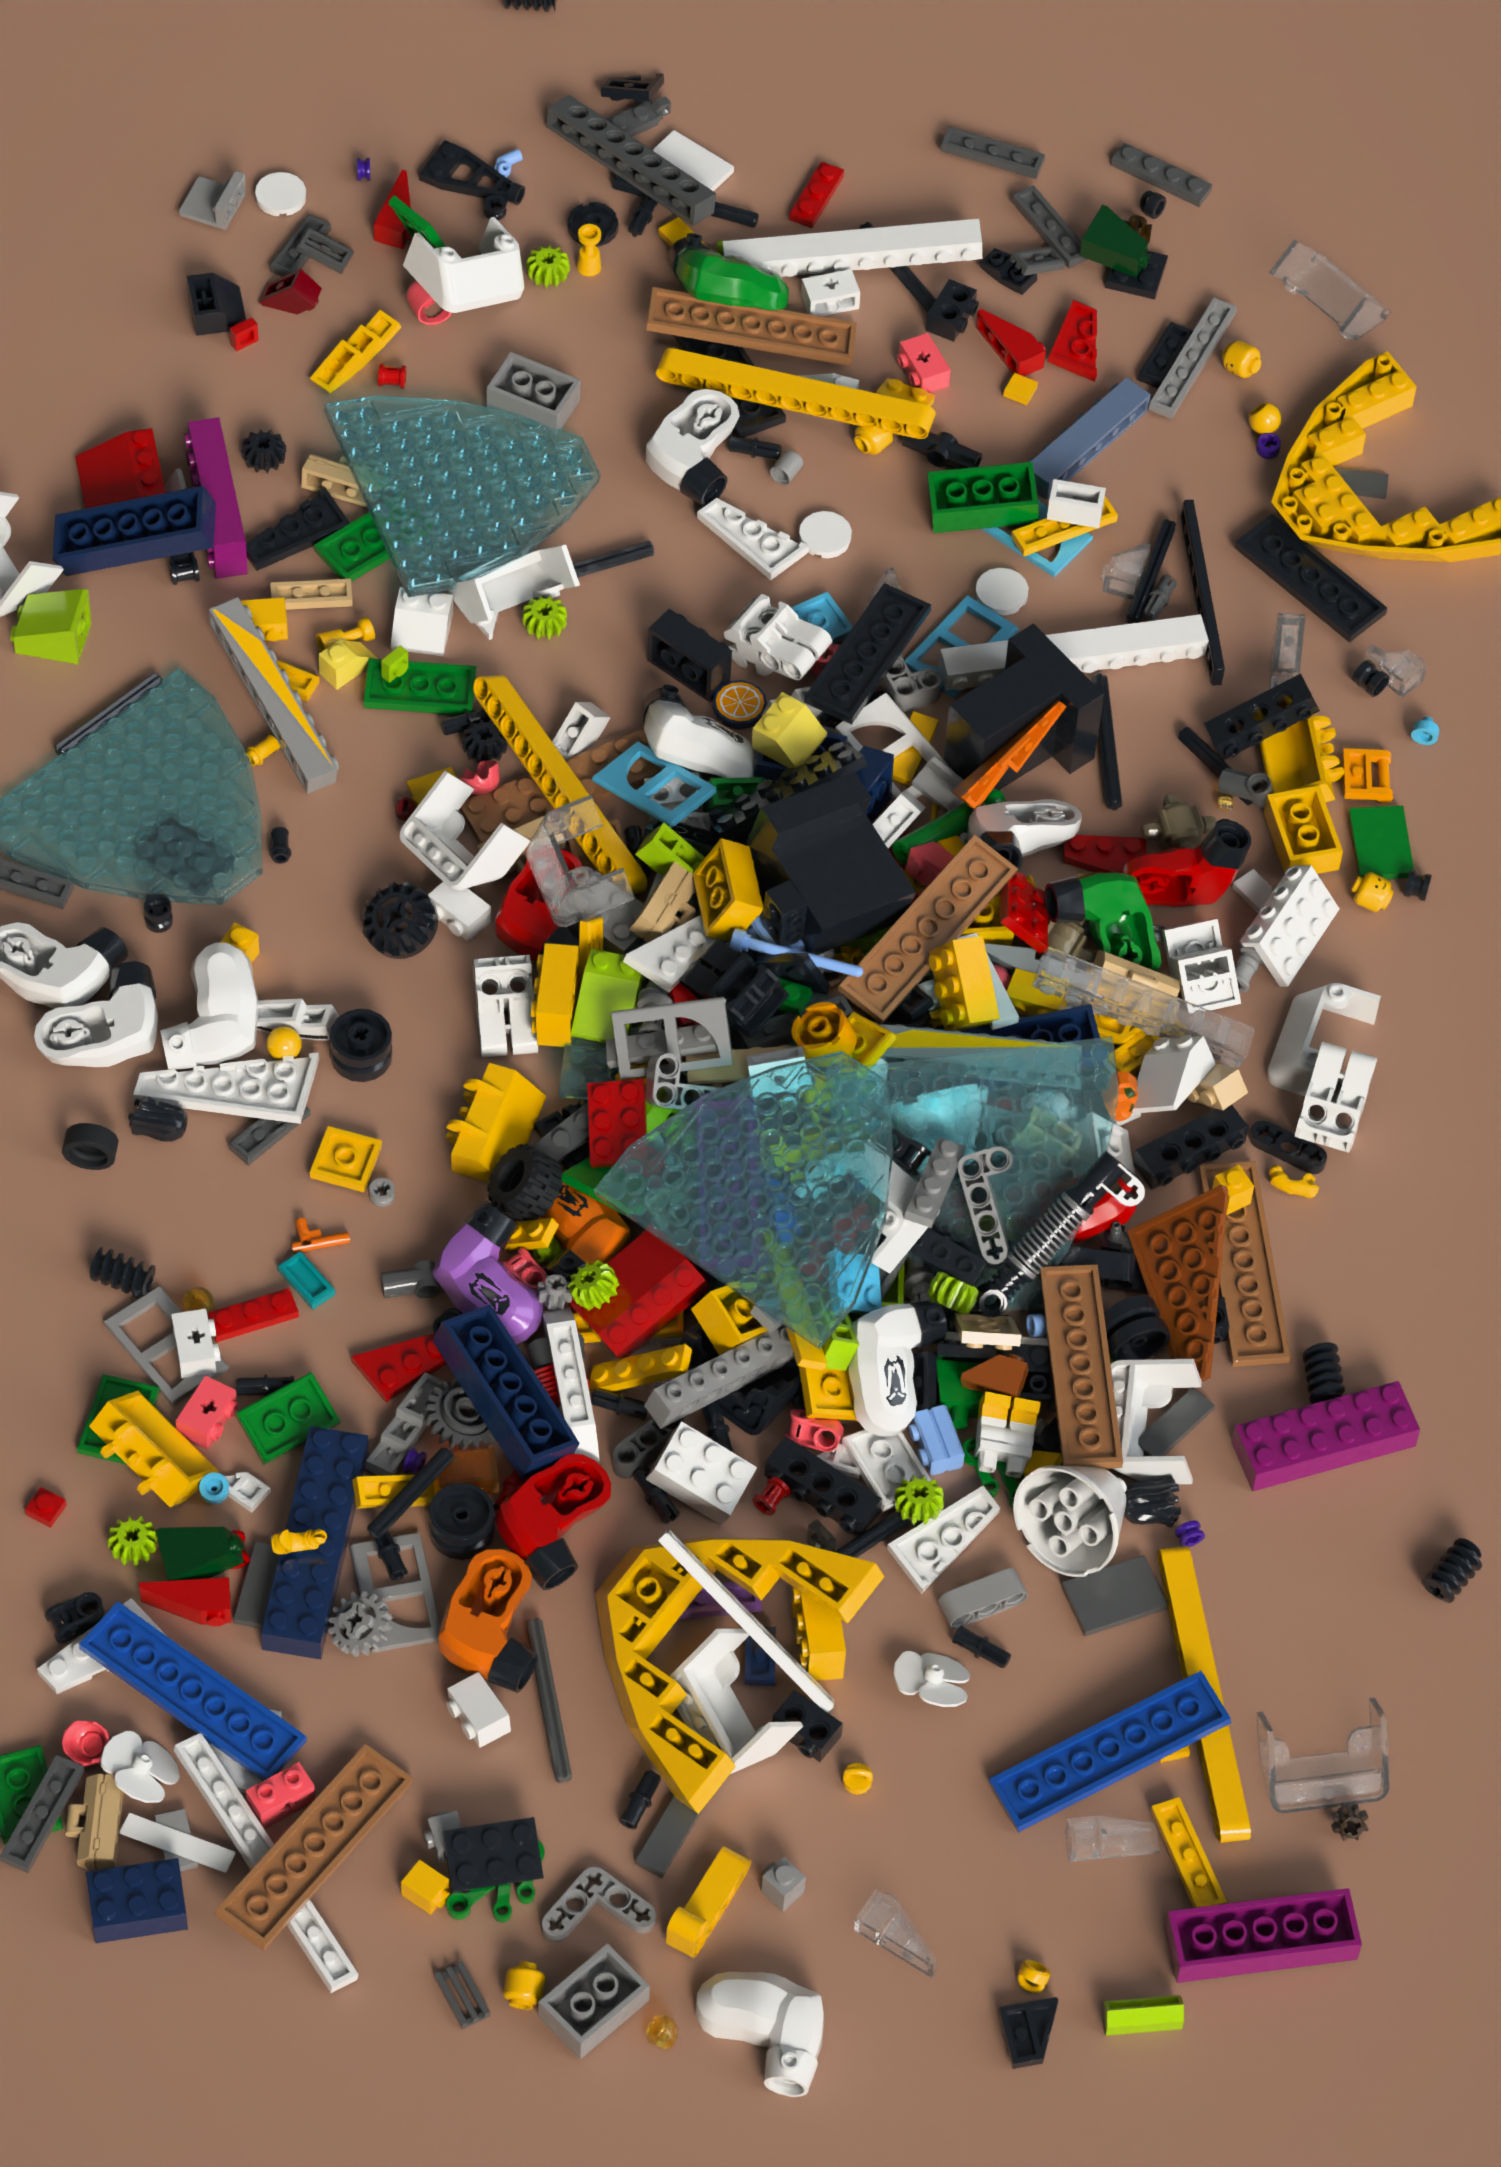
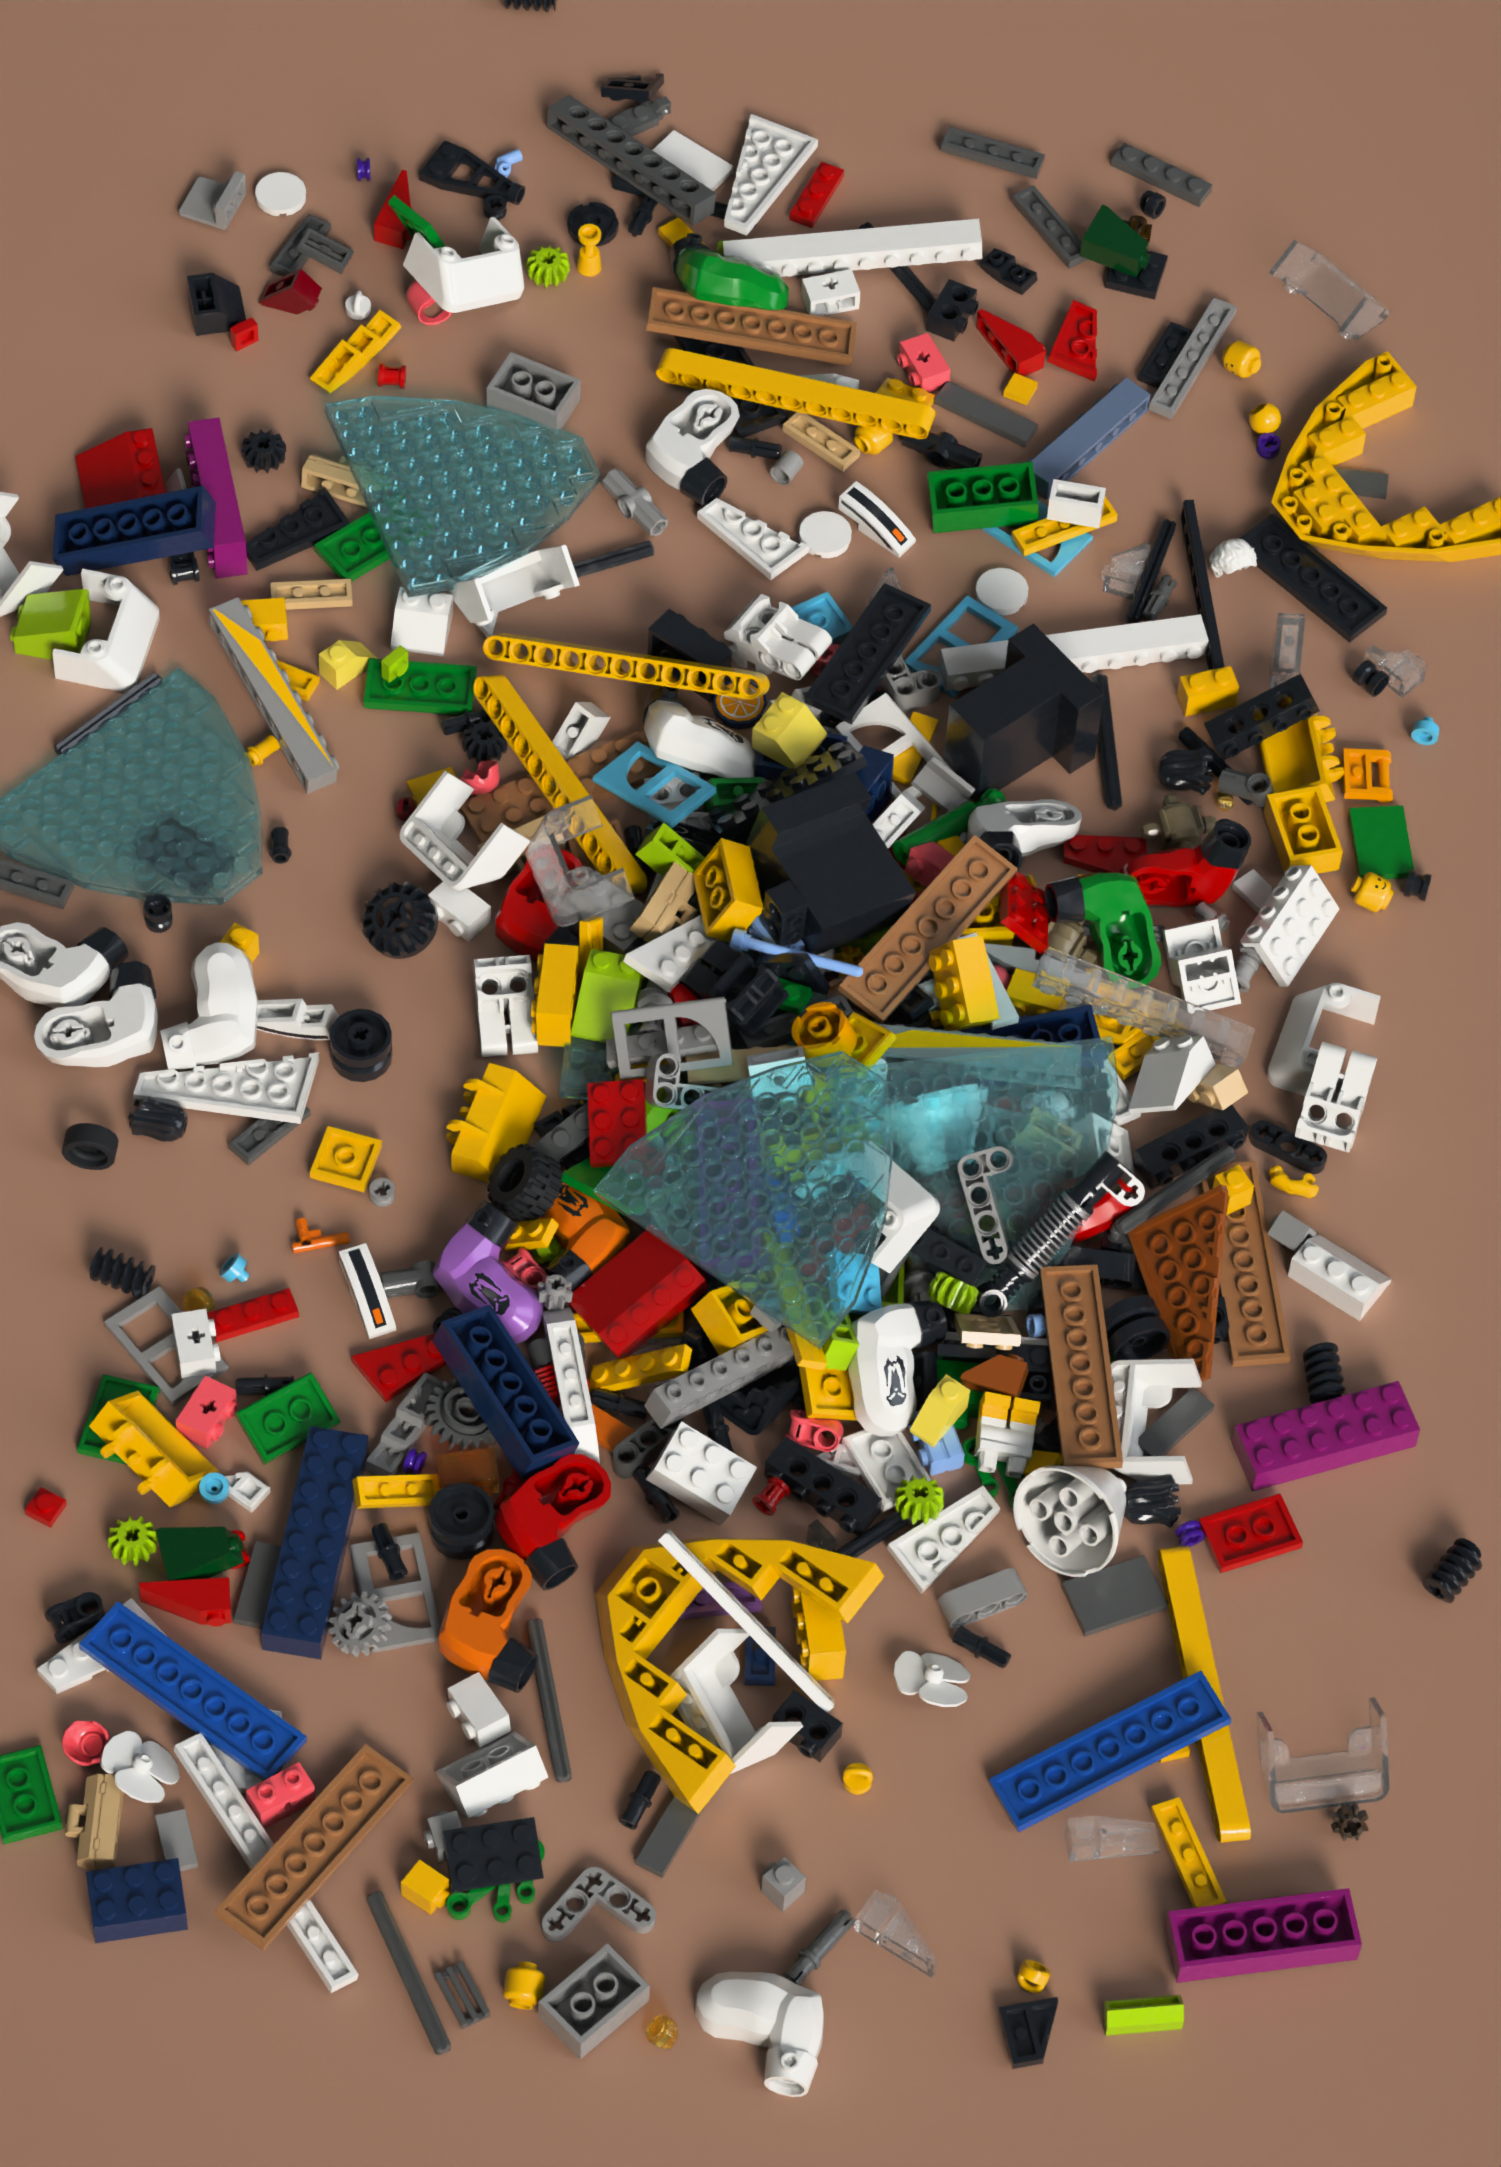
(42, 1814): dark grey plate -> none
(120, 659): none -> white windscreen
(177, 1842): white sticker -> none
(234, 1268): none -> medium azure tile
(283, 1042): yellow piece -> none
(292, 1542): yellow piece -> none
(306, 1280): teal tile -> none
(358, 306): none -> white tile
(364, 630): yellow piece -> none
(367, 1290): none -> white slope
(408, 1973): none -> dark grey axle
(410, 1492): black axle -> none
(492, 1774): none -> white slope
(544, 617): lime gear -> none
(593, 1285): lime gear -> none
(609, 1429): none -> orange tile
(635, 502): none -> light grey piece
(637, 662): none -> yellow beam
(694, 1923): yellow beam -> none
(765, 168): none -> white wing
(810, 1958): none -> dark grey pin
(821, 440): none -> tan plate
(876, 519): none -> white slope
(905, 1151): black piece -> none
(934, 1182): light grey plate -> none
(940, 1410): none -> light yellow slope
(986, 414): none -> dark grey tile
(1012, 755): orange wedge -> none
(1038, 261): dark grey tile -> none
(1127, 1095): orange rock -> none
(1138, 973): tan piece -> none
(1174, 1190): none -> dark grey axle
(1186, 770): none -> black piece
(1206, 912): none -> light grey pin
(1208, 691): none -> yellow brick
(1232, 556): none -> white hair
(1250, 1533): none -> red plate
(1289, 1231): none -> light grey brick
(1337, 1276): none -> white slope

